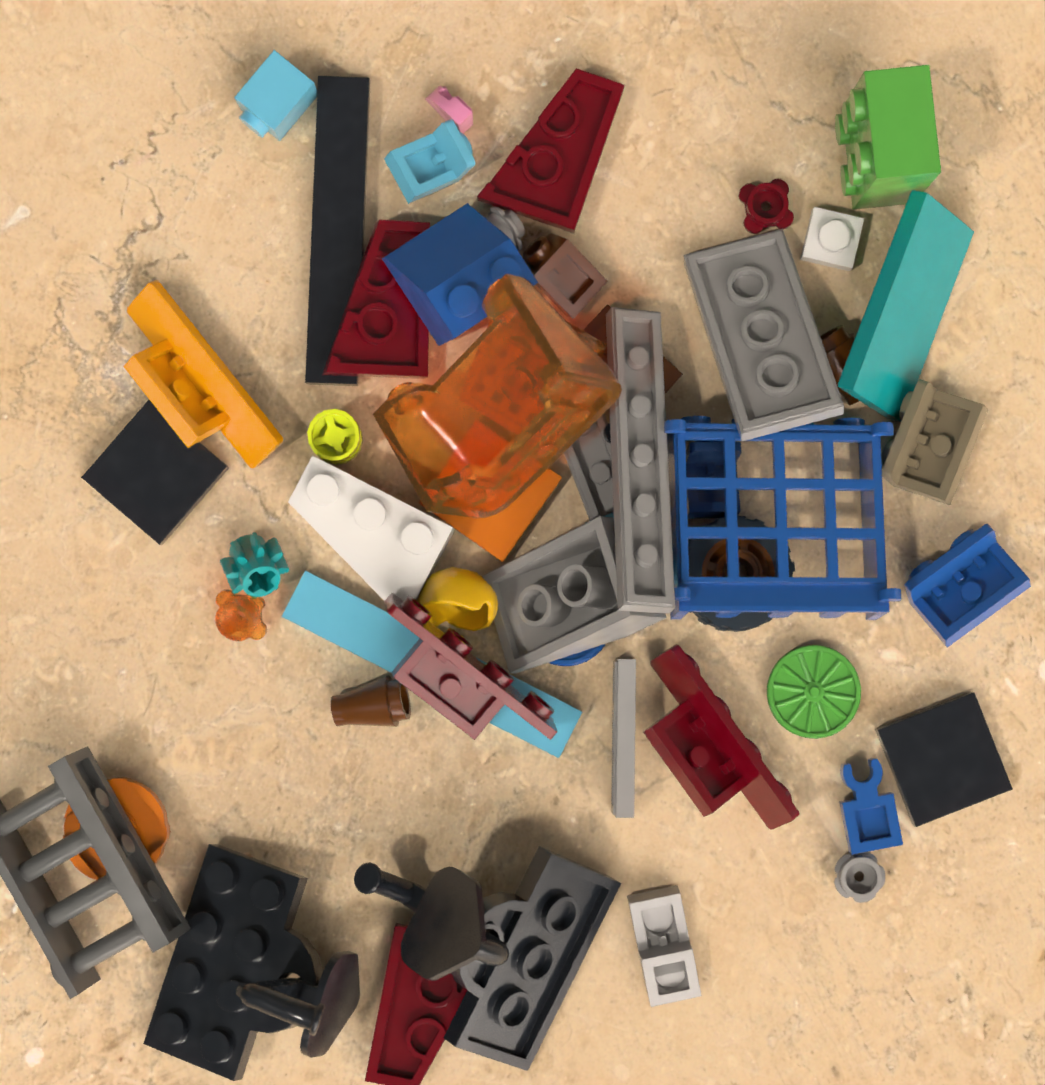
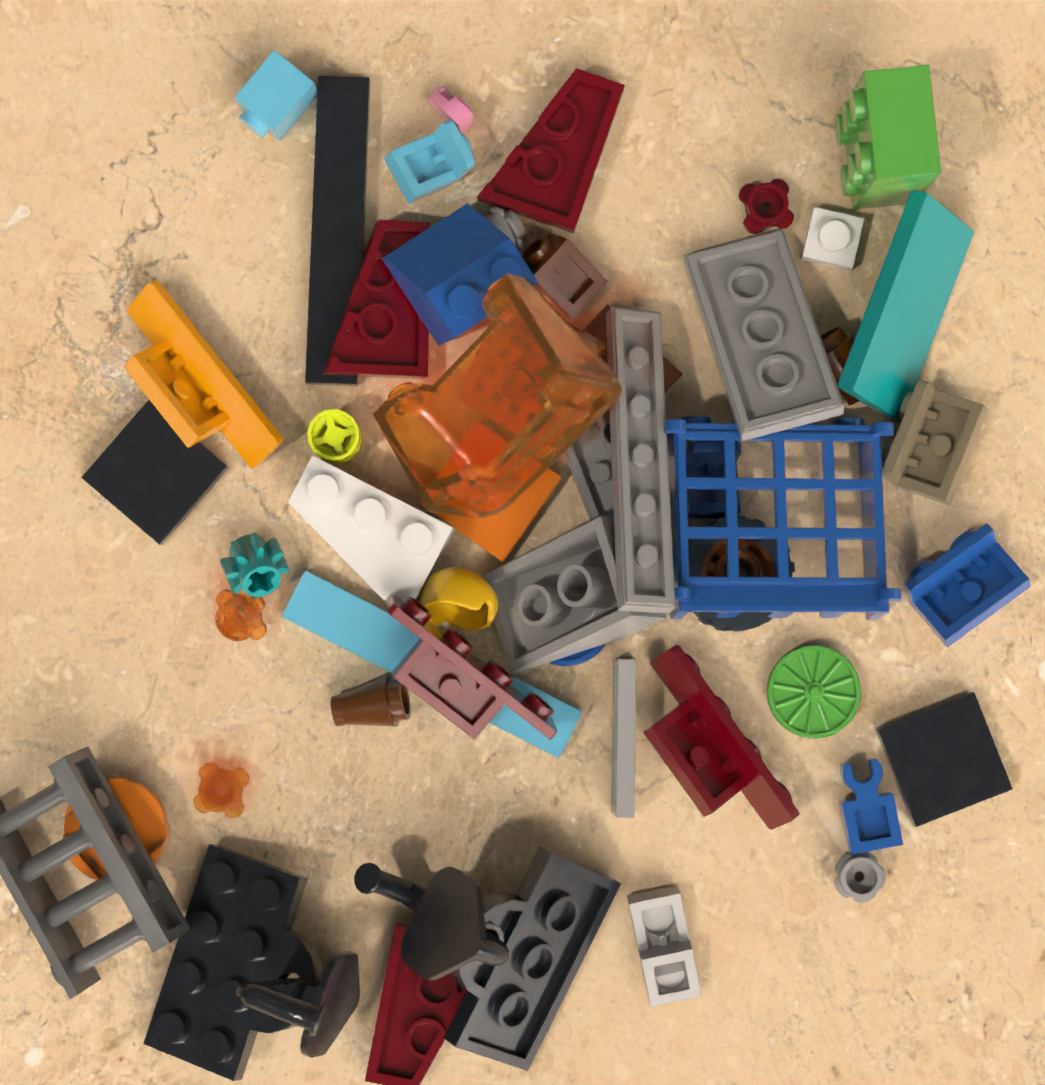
(210, 800): none -> clear orange plate

